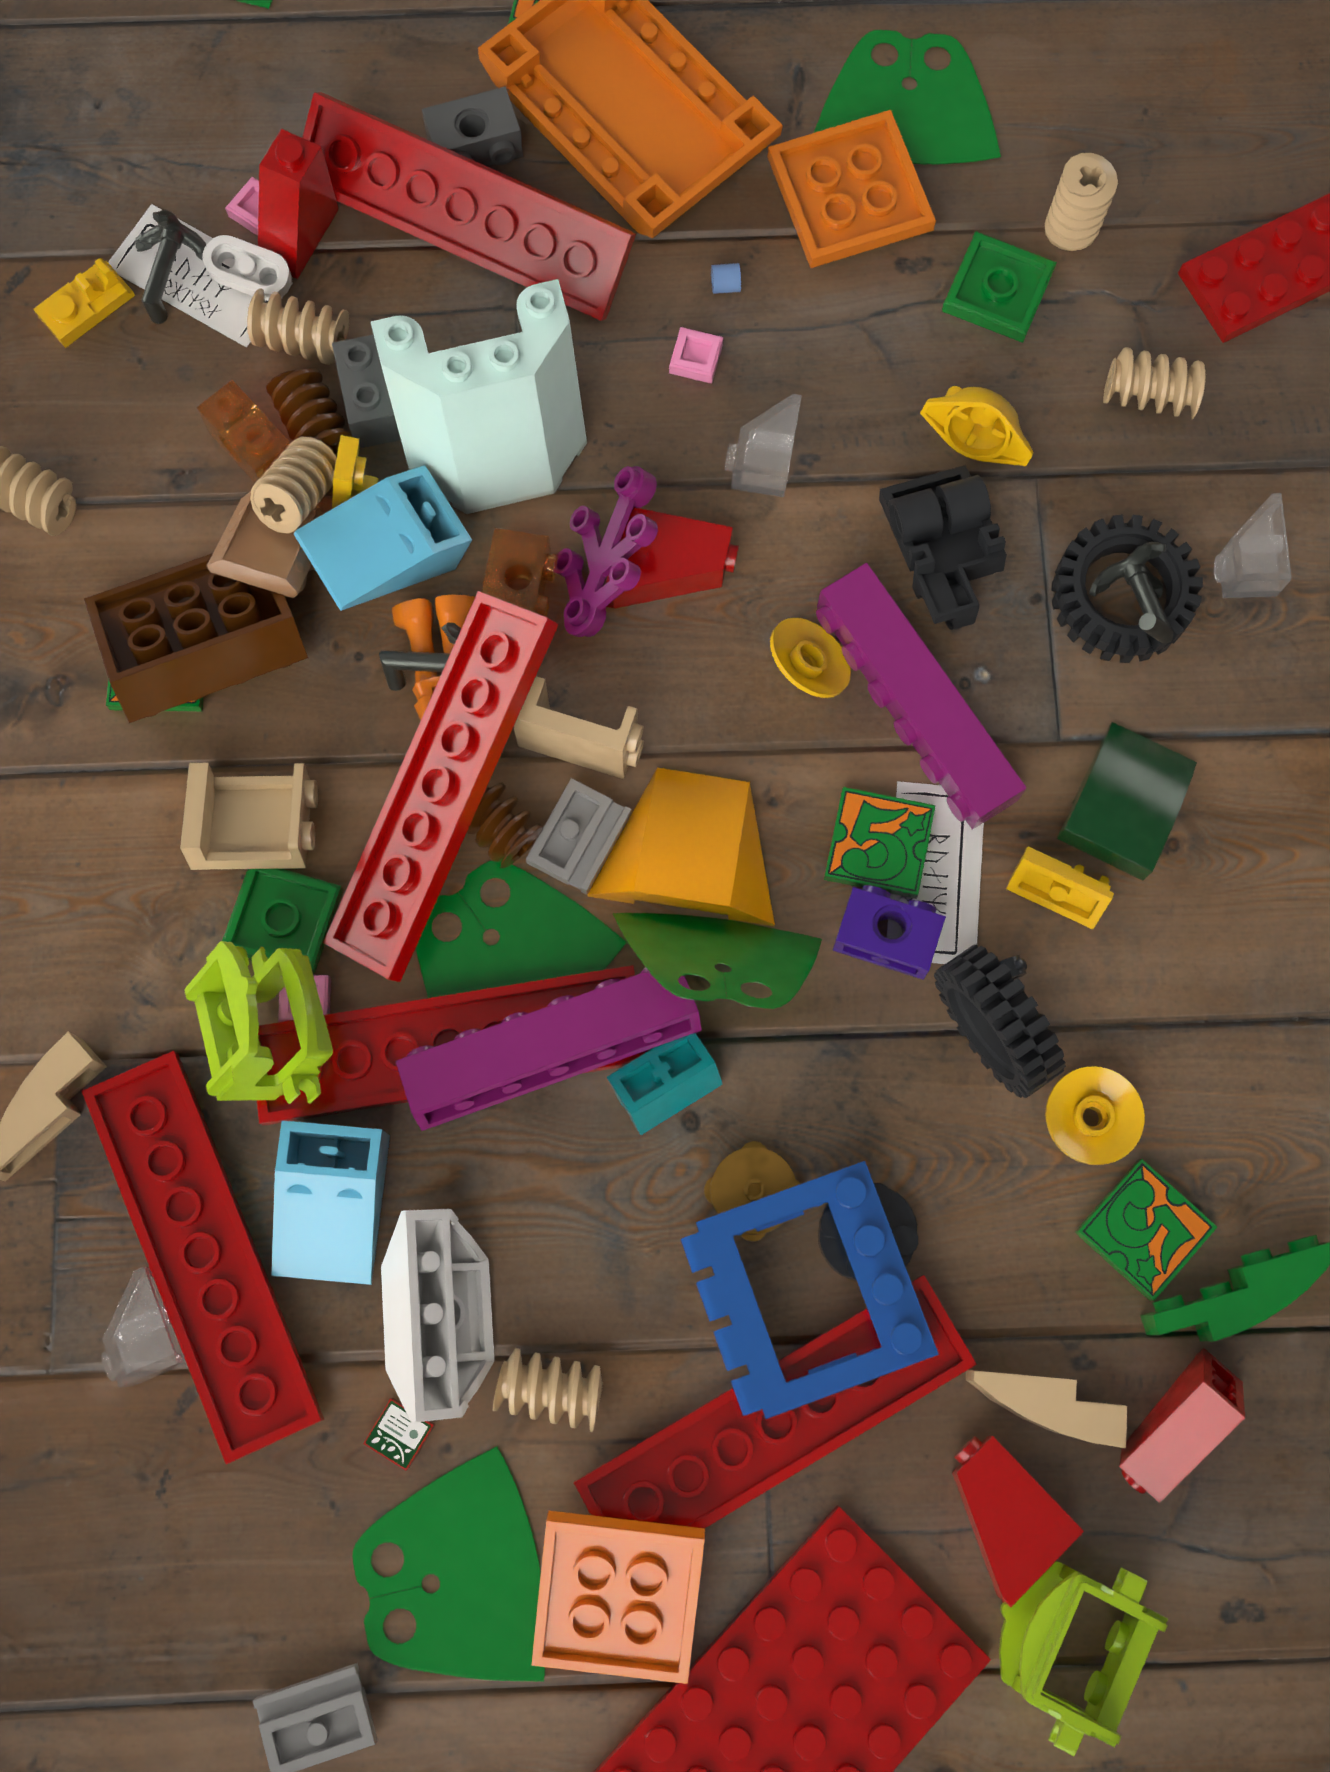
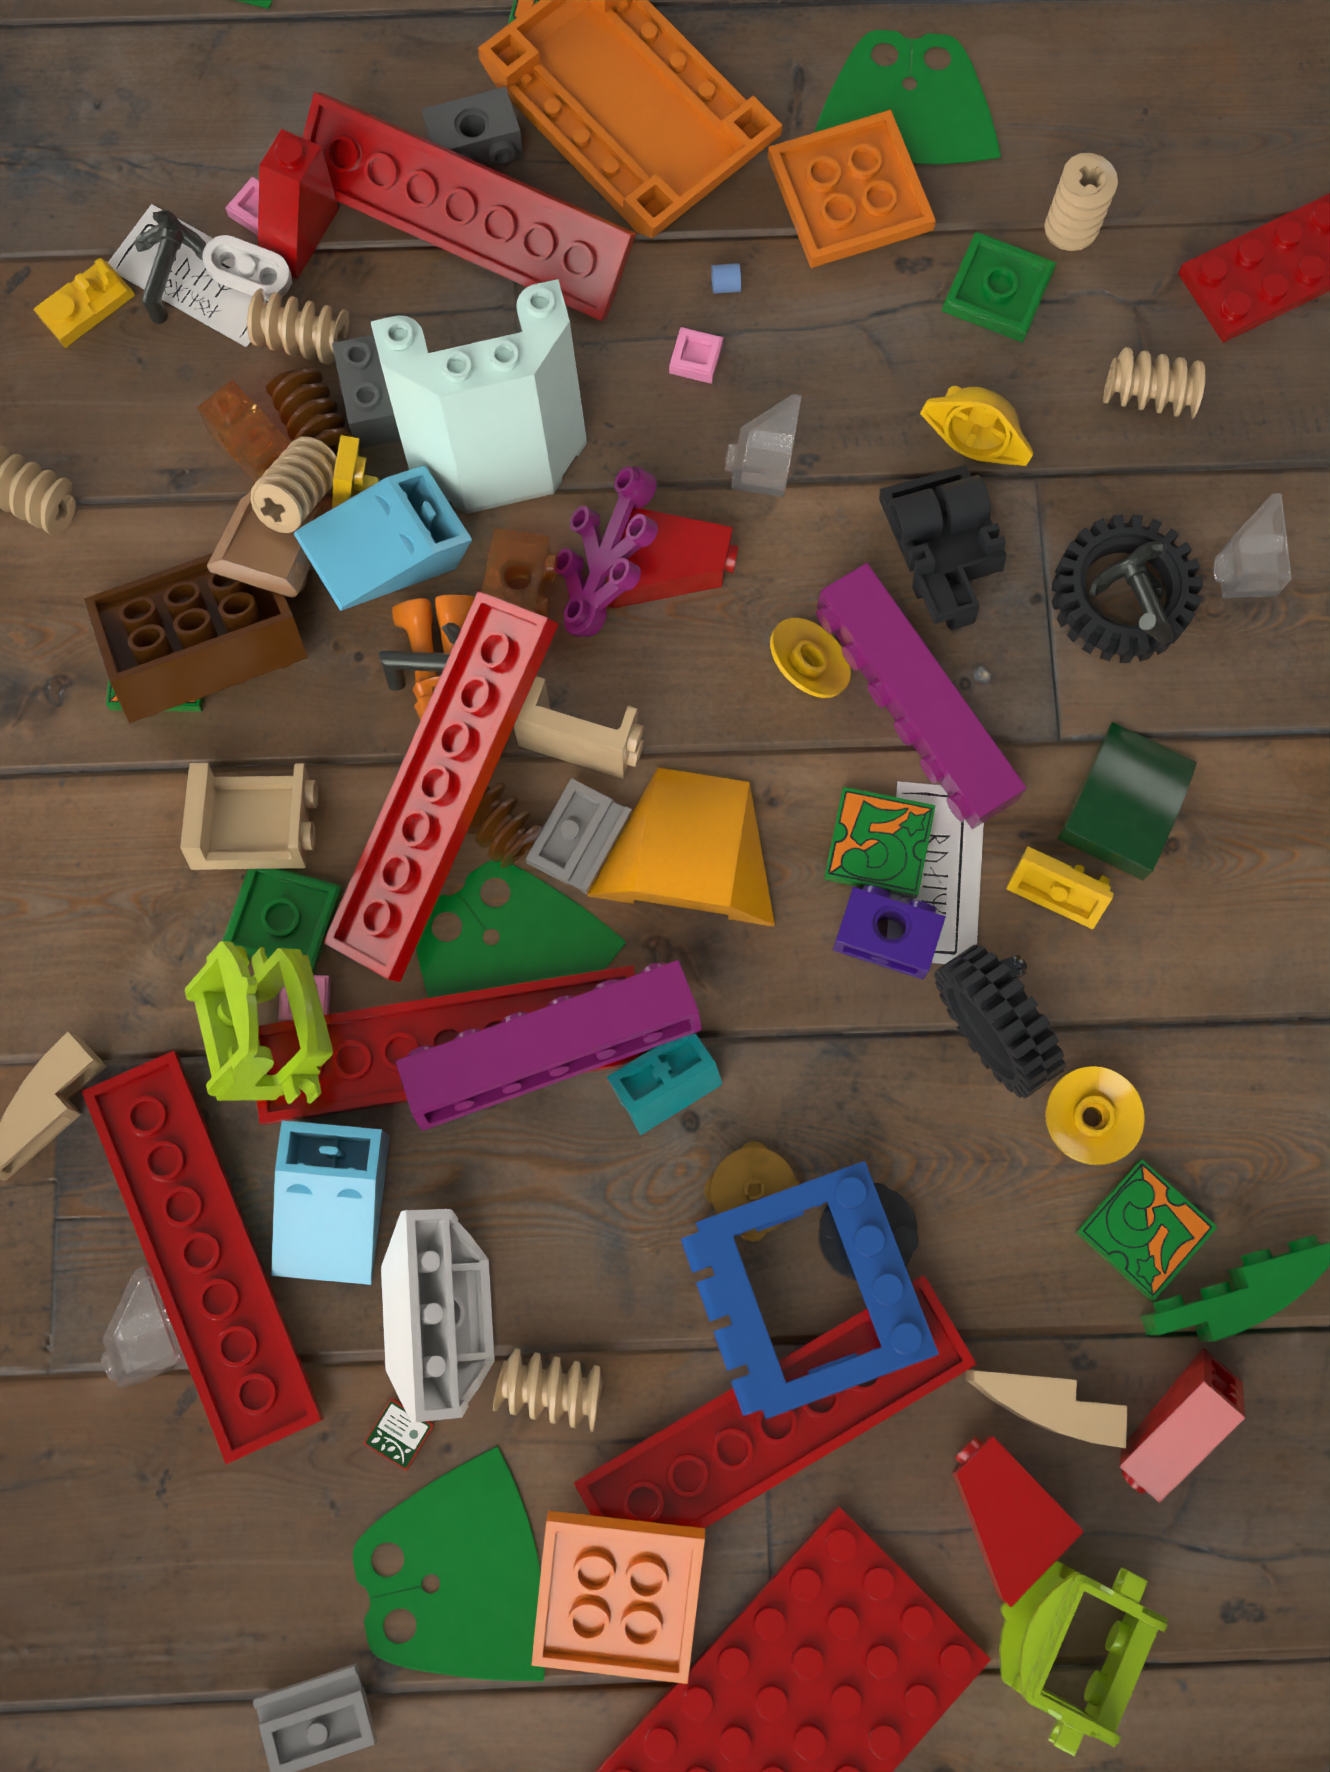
(694, 944): green piece -> none

